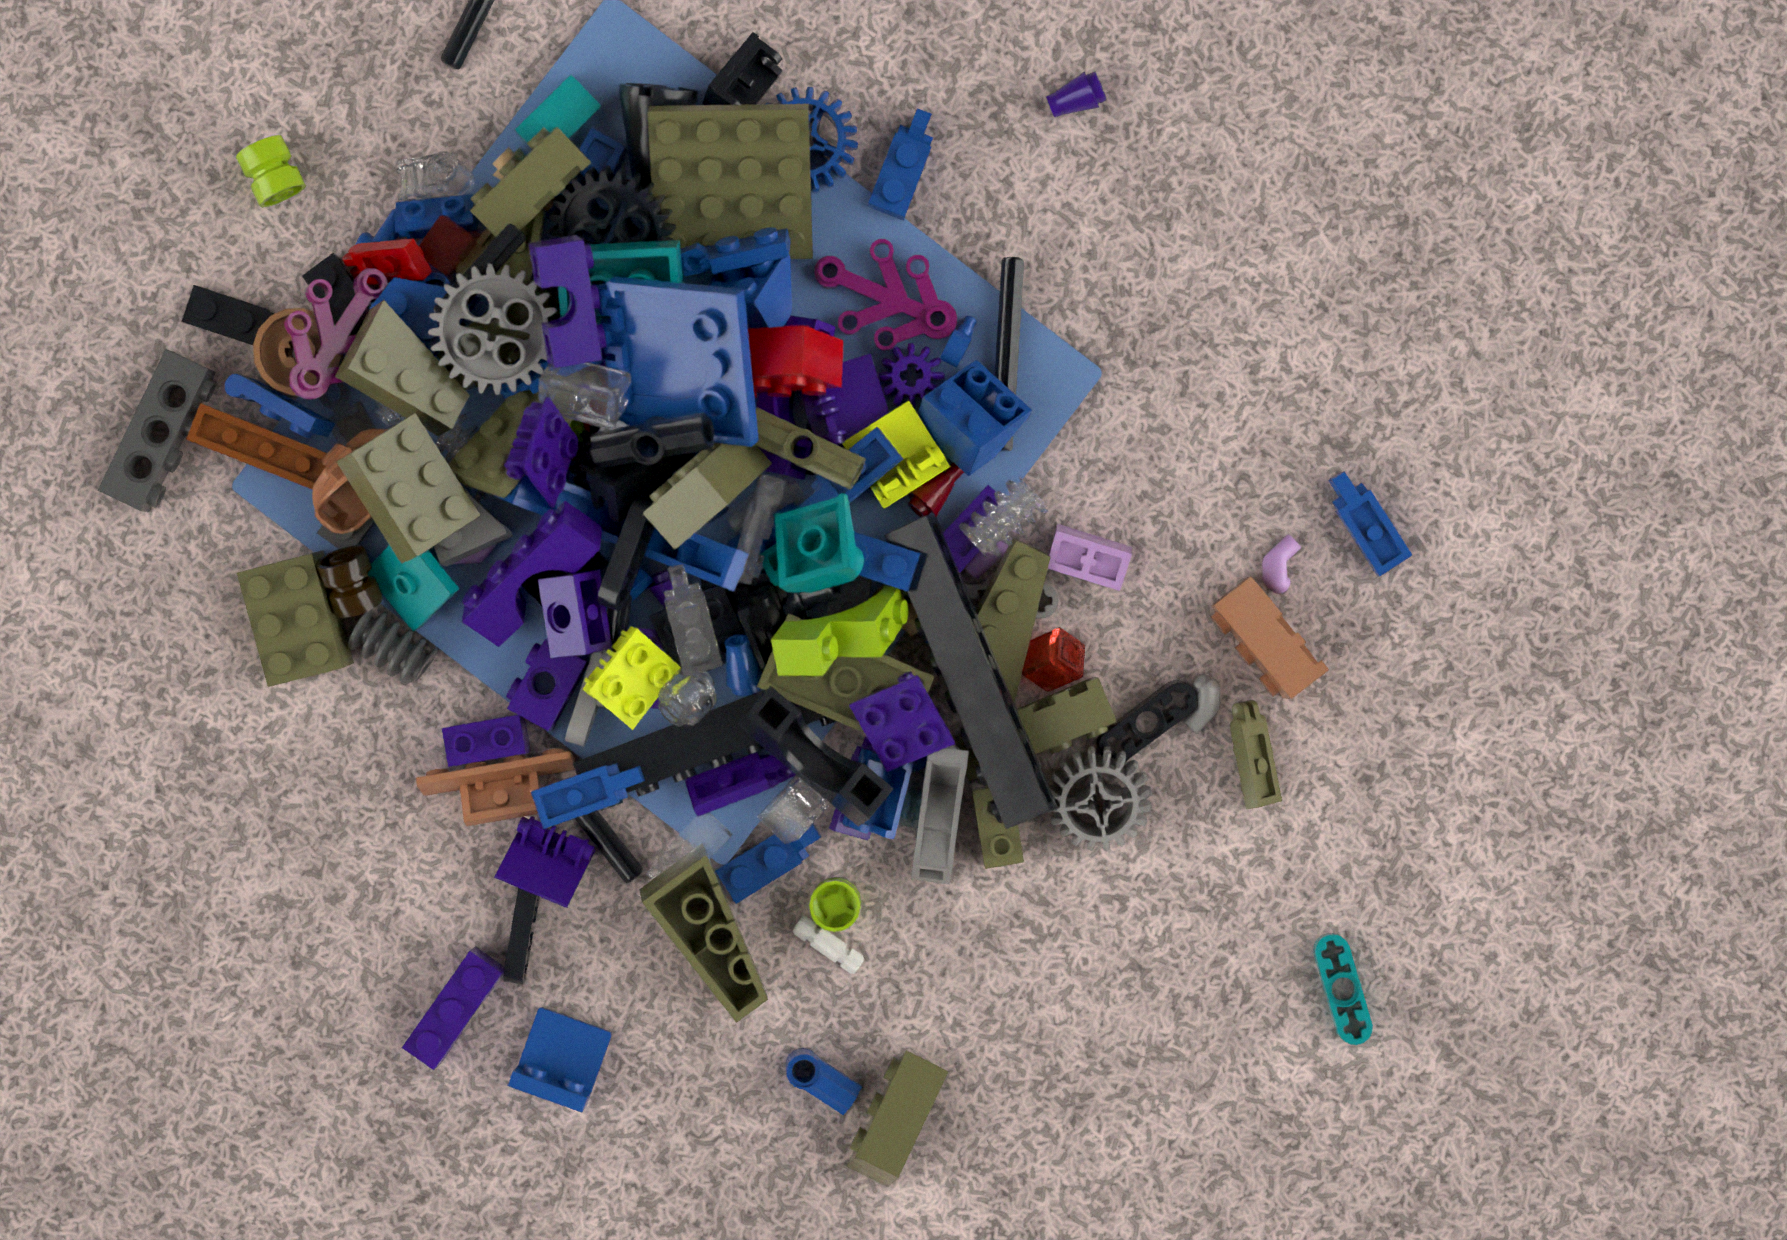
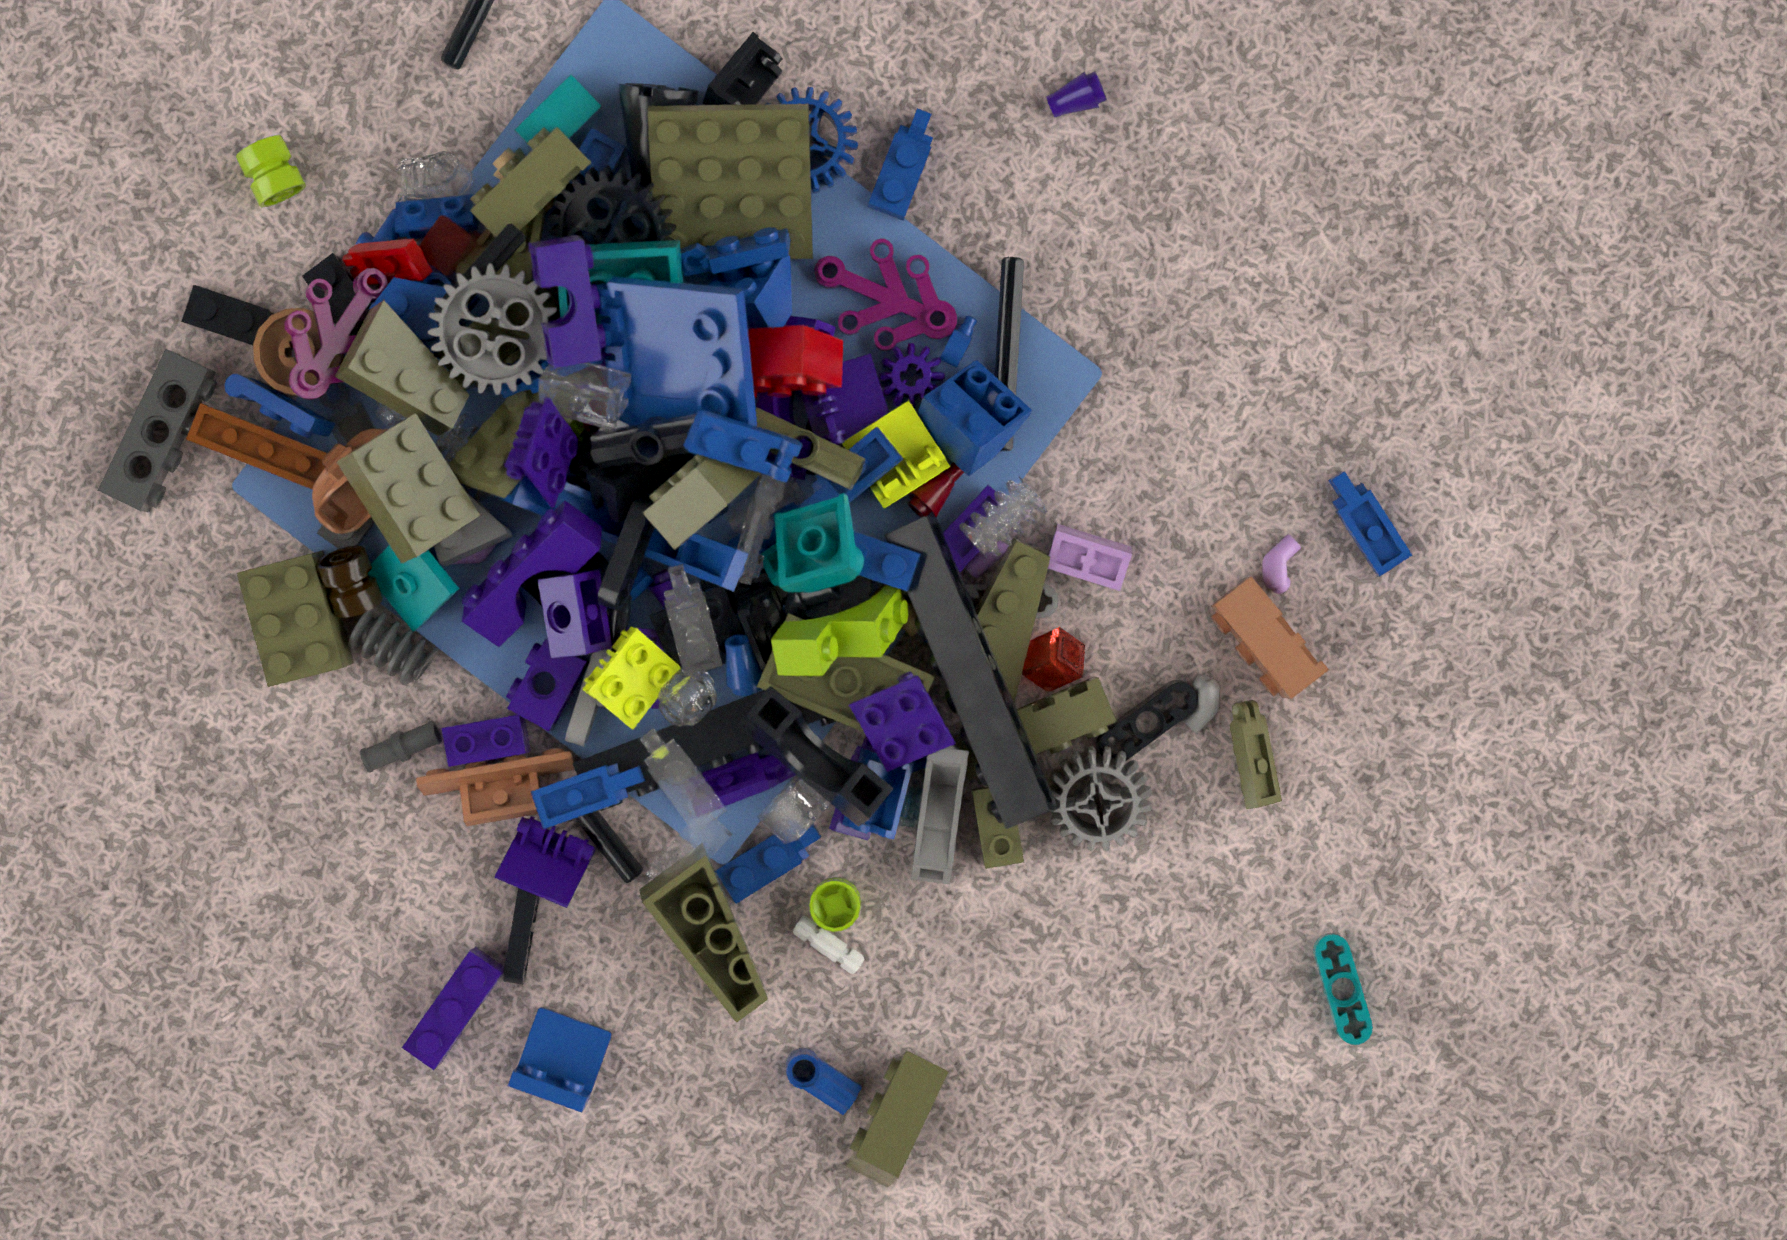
(401, 746): none -> dark grey pin
(682, 782): none -> clear hinge
(741, 444): none -> blue plate

